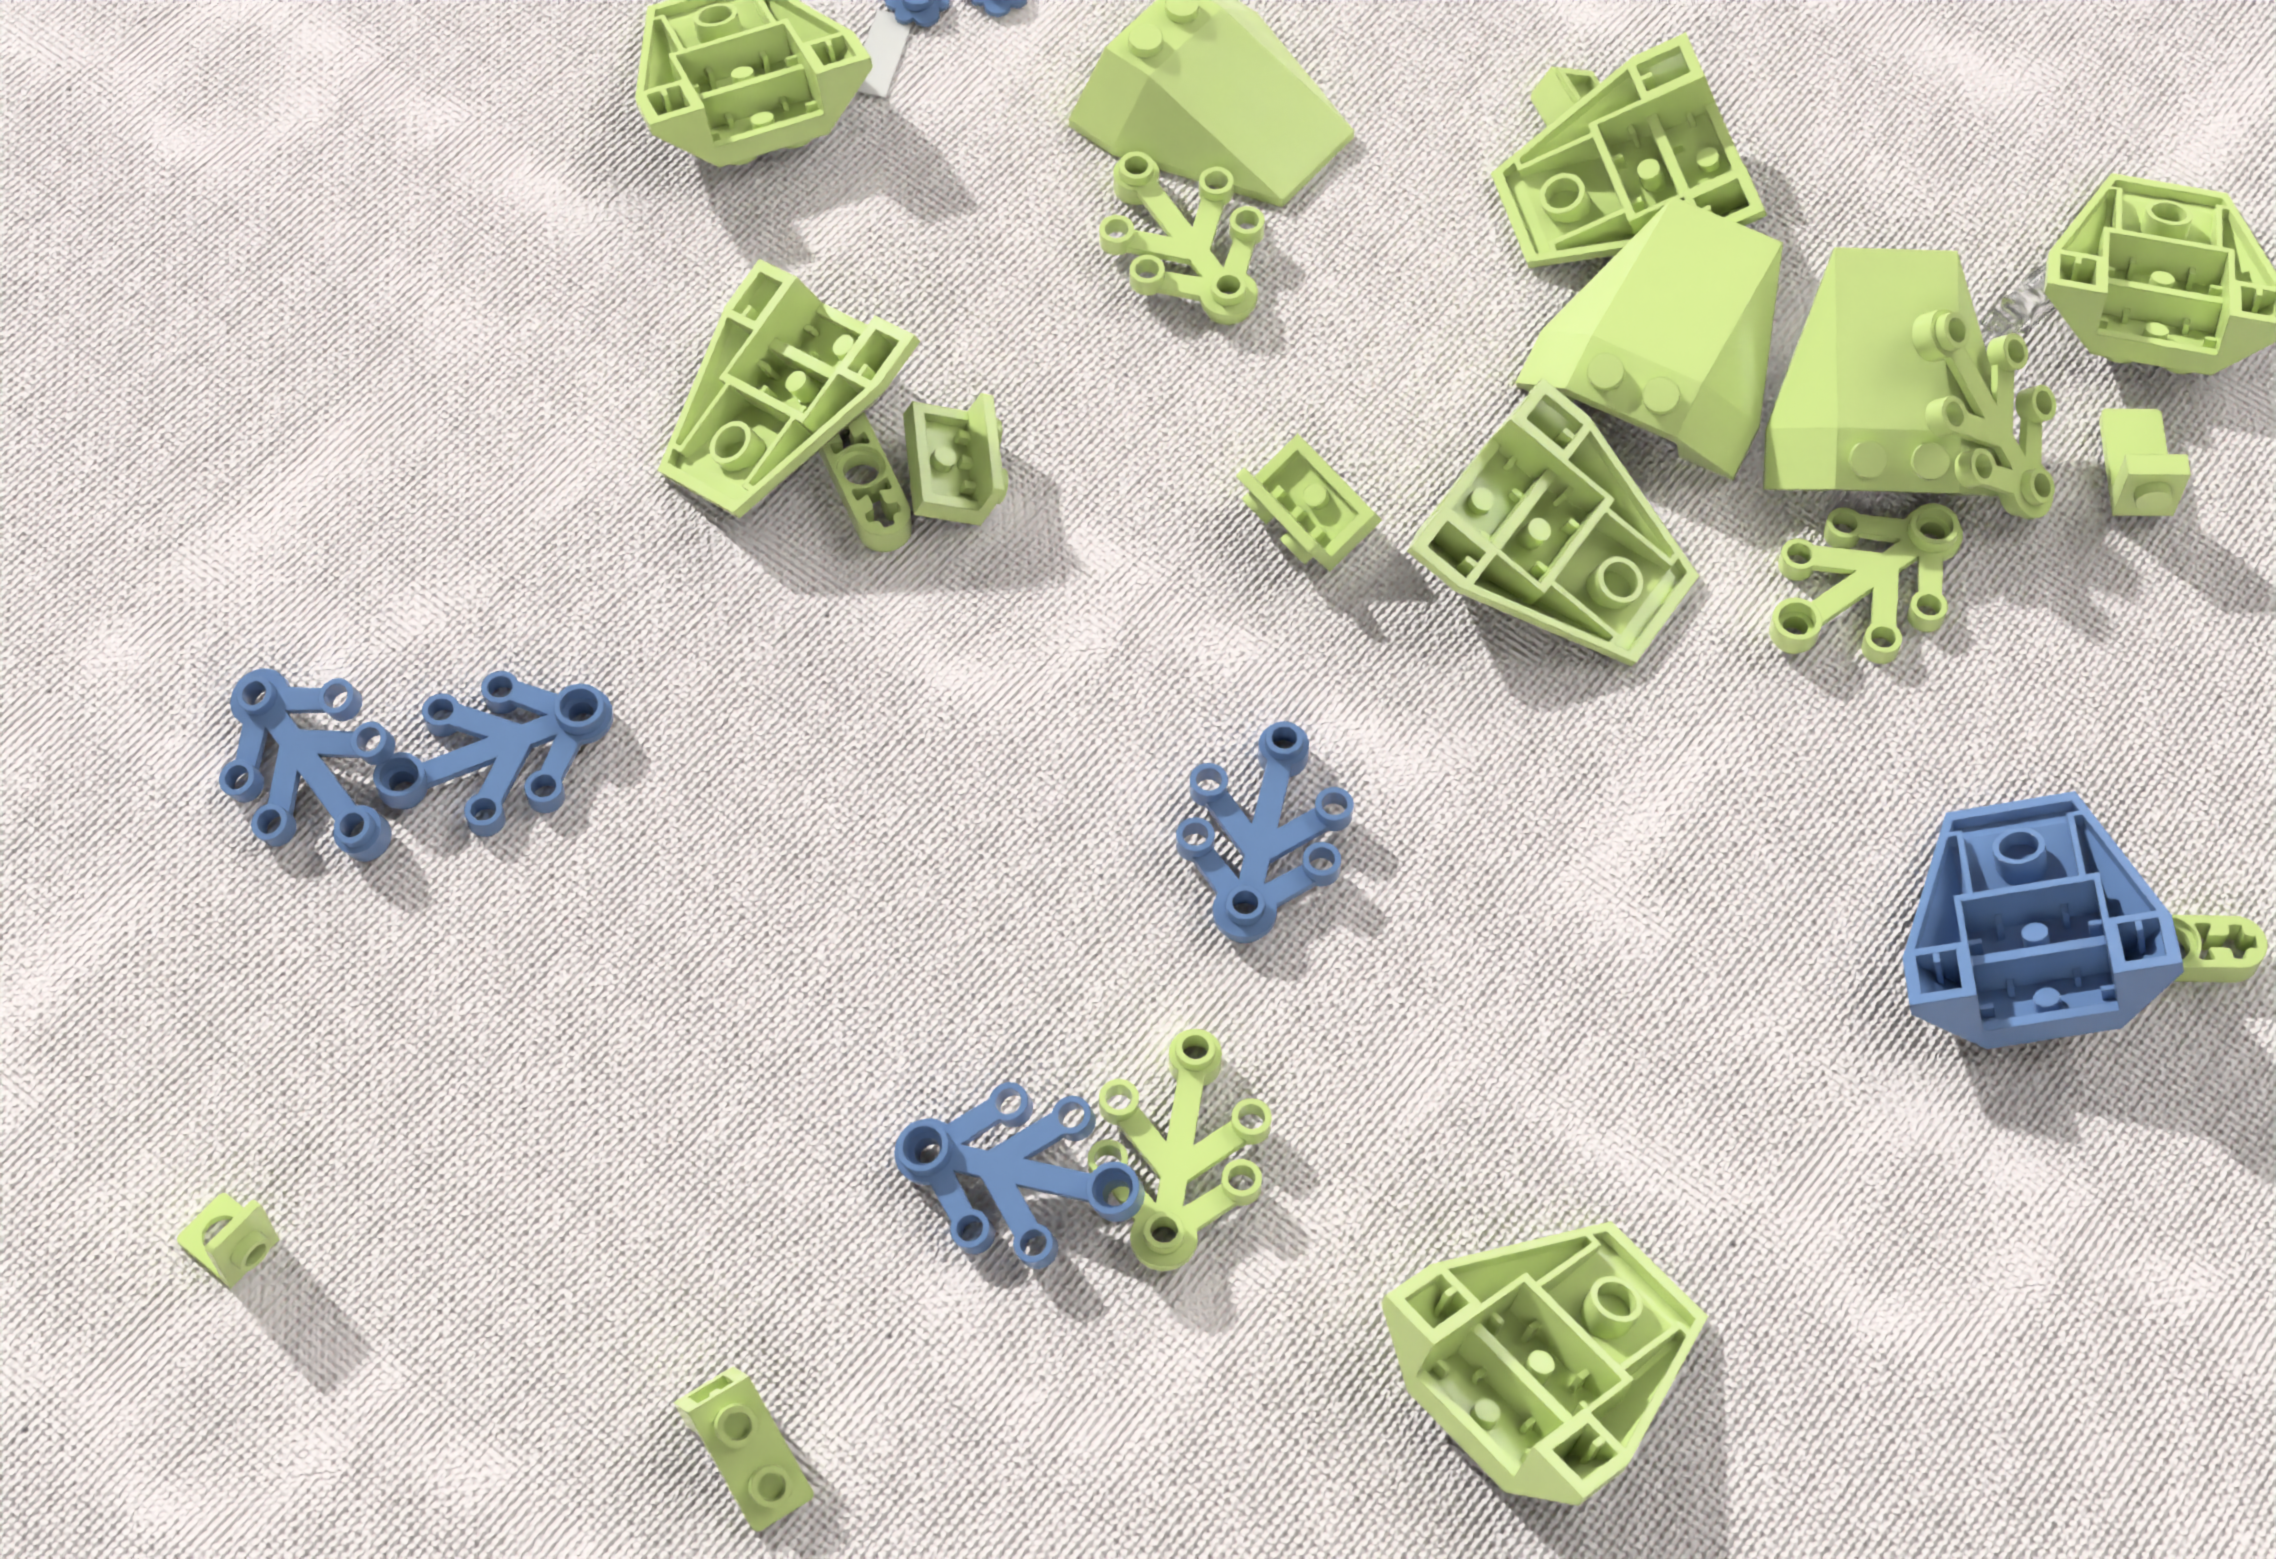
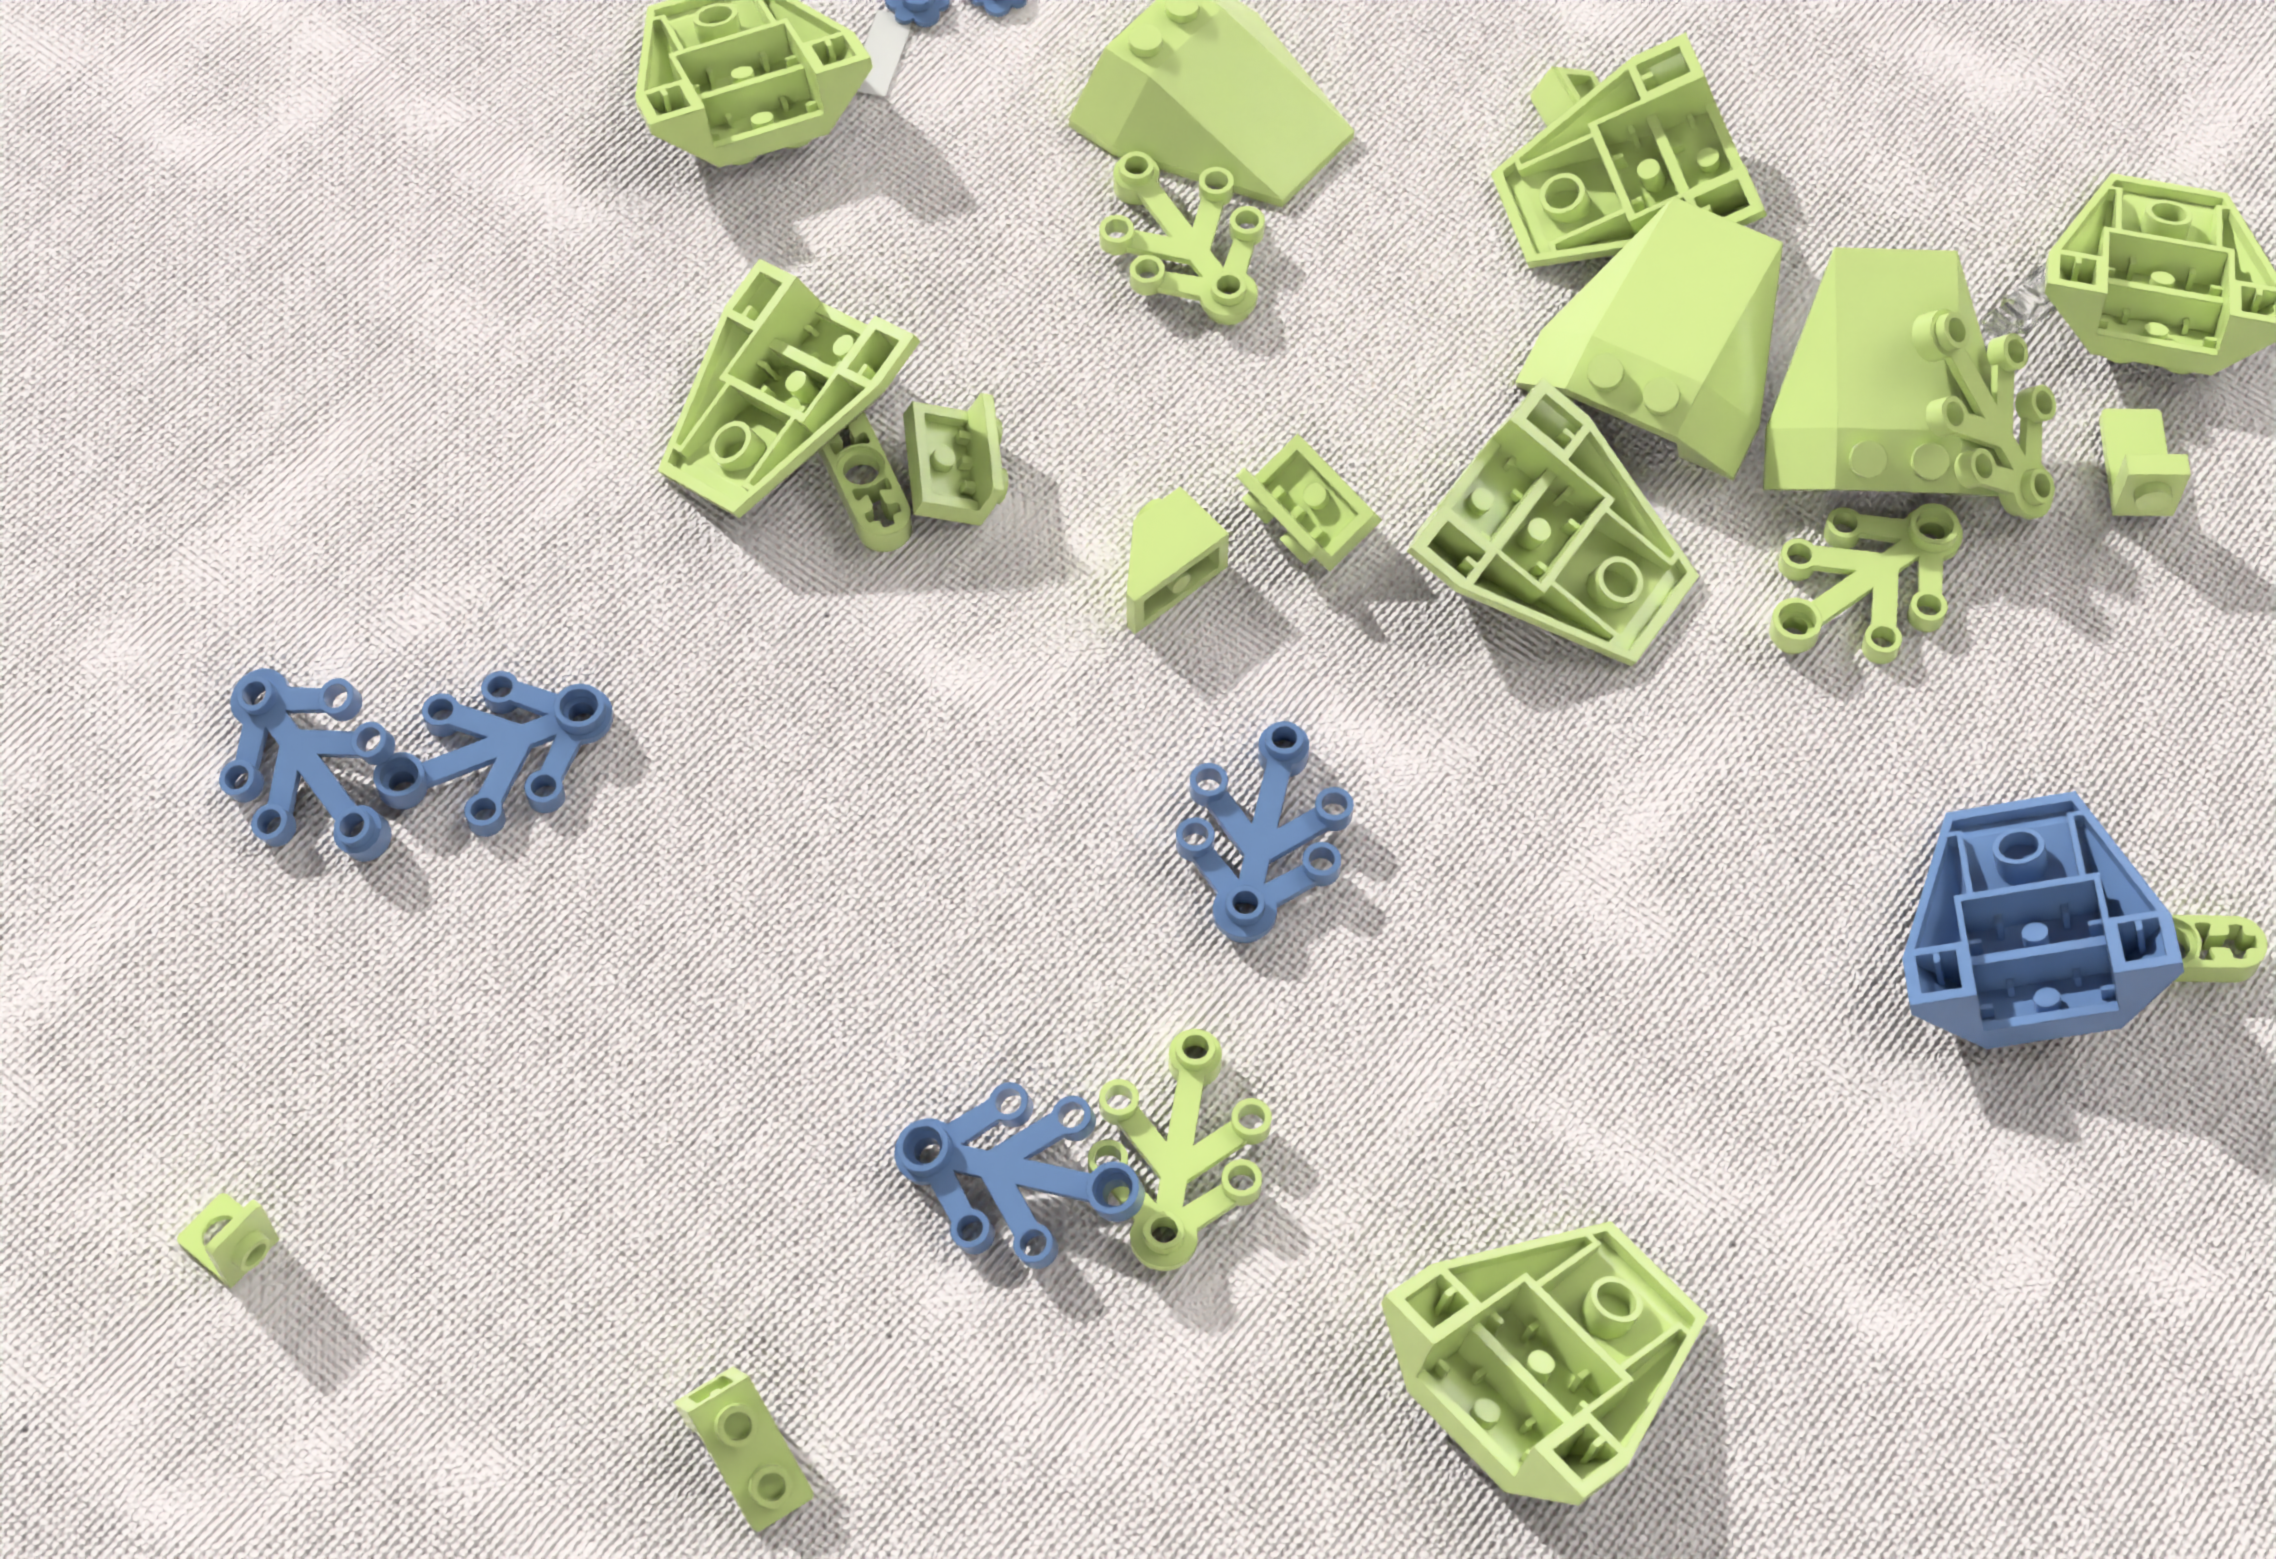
(1171, 556): none -> yellowish green slope

